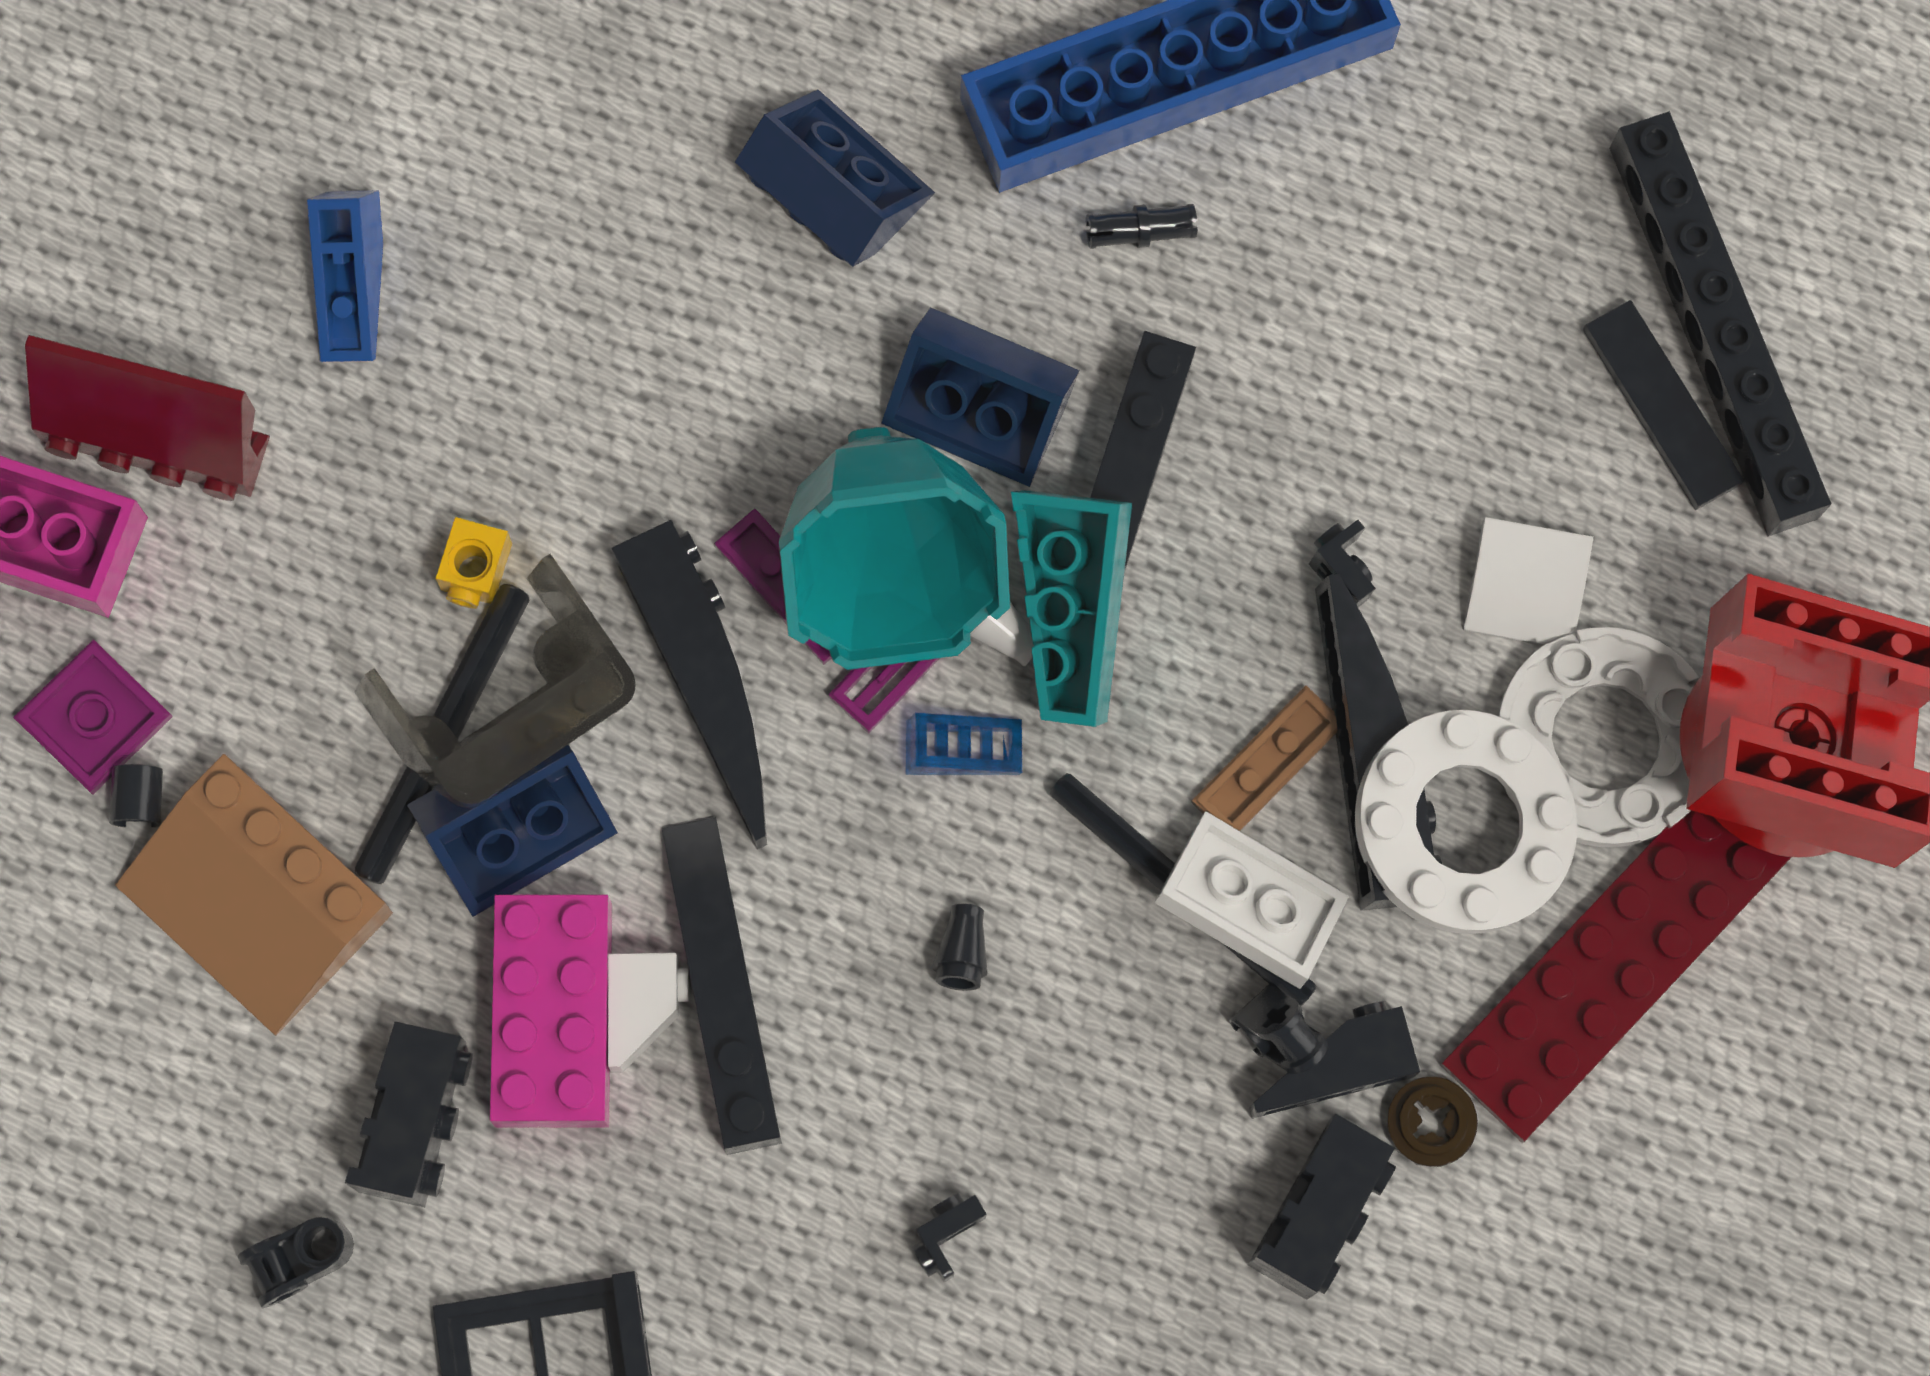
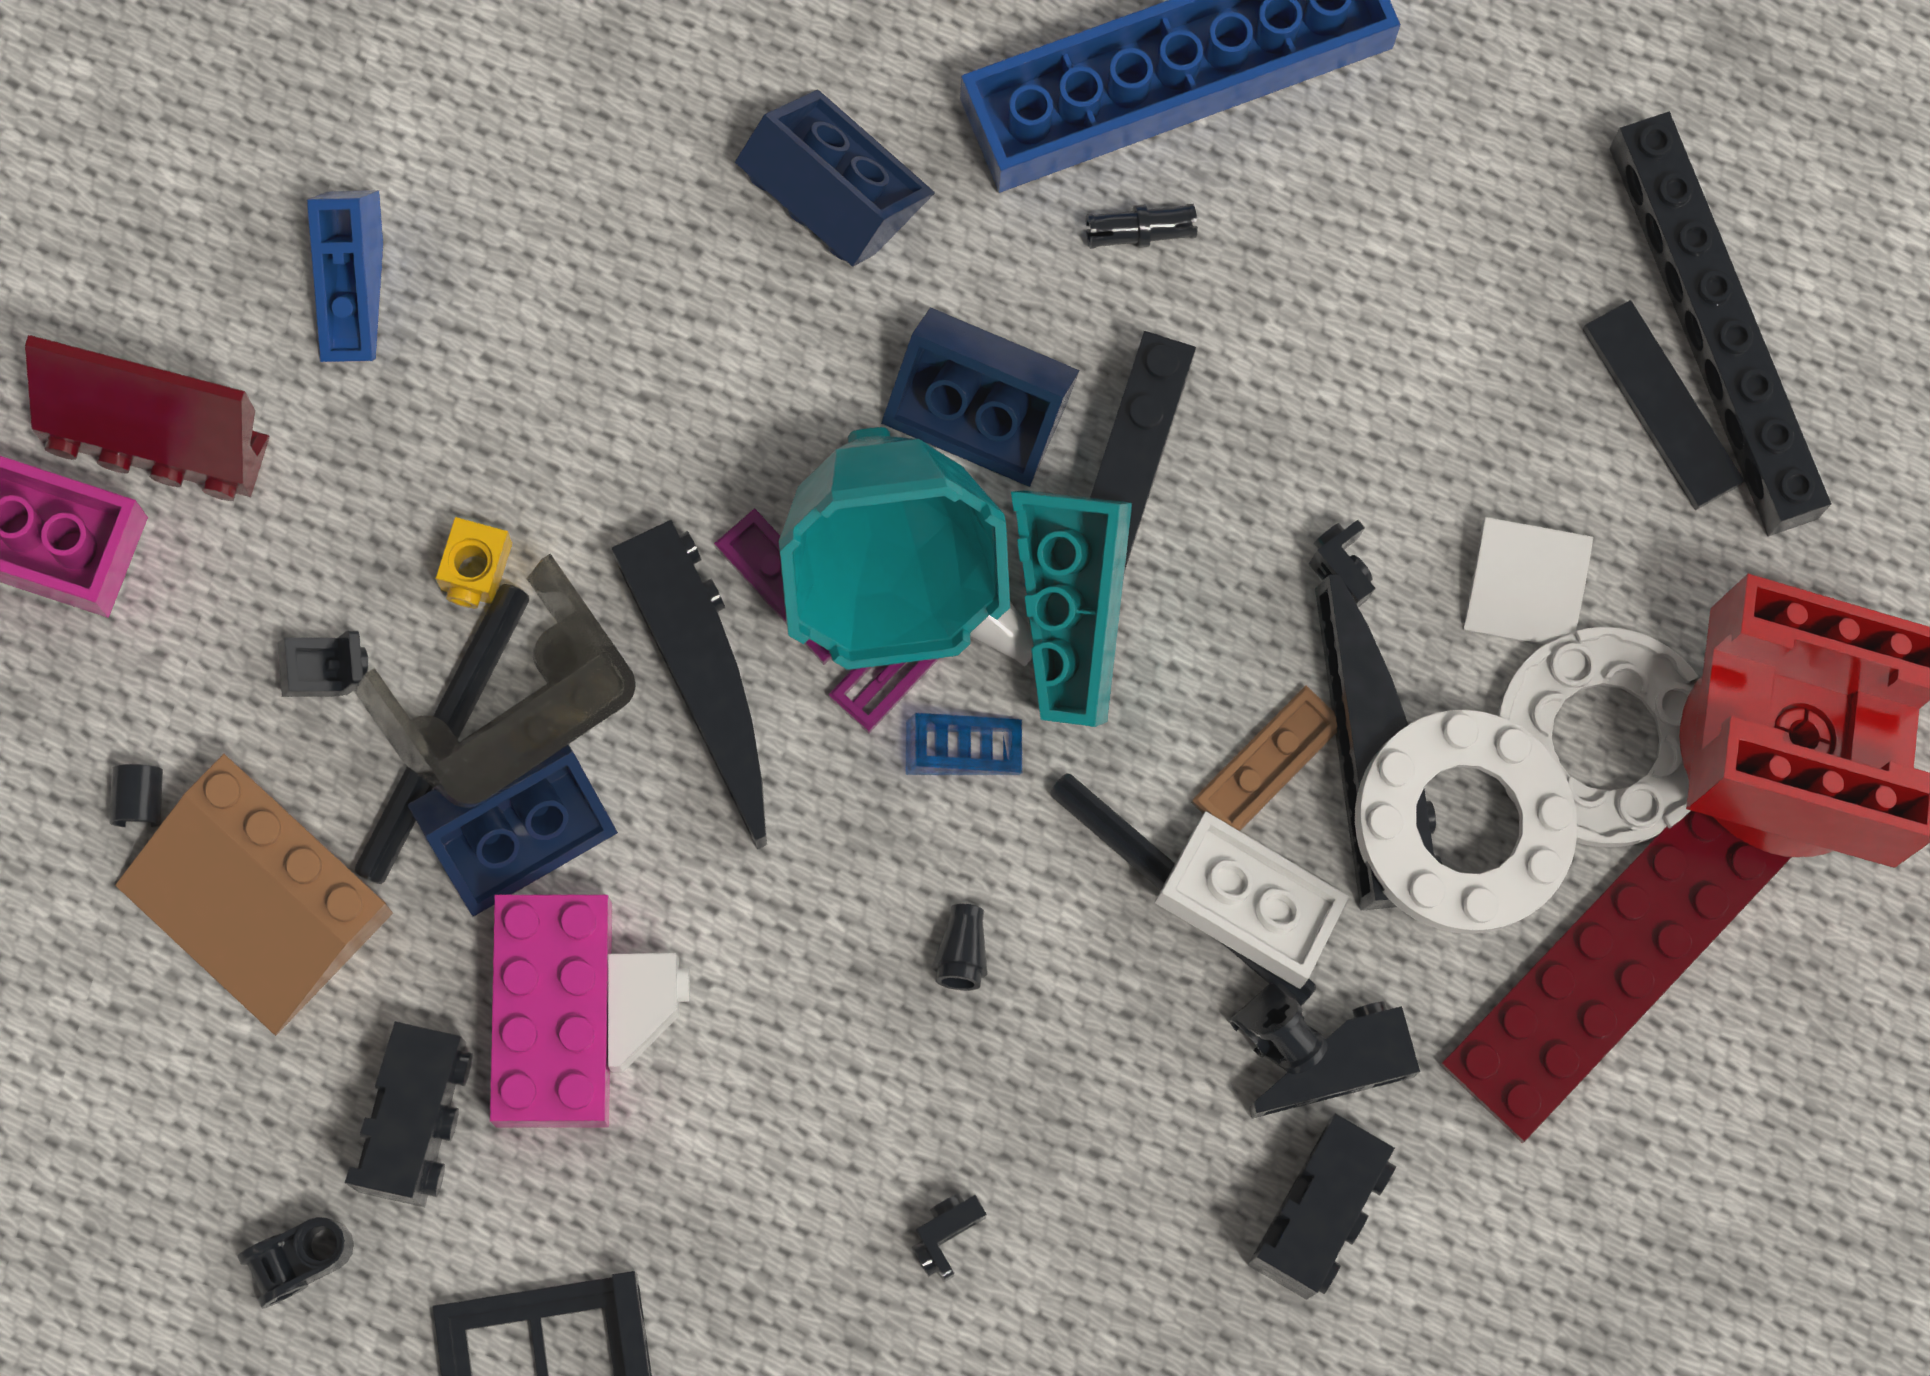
(93, 716): magenta tile -> none
(321, 665): none -> black bracket
(721, 987): black slope -> none
(1459, 1124): dark brown gear -> none

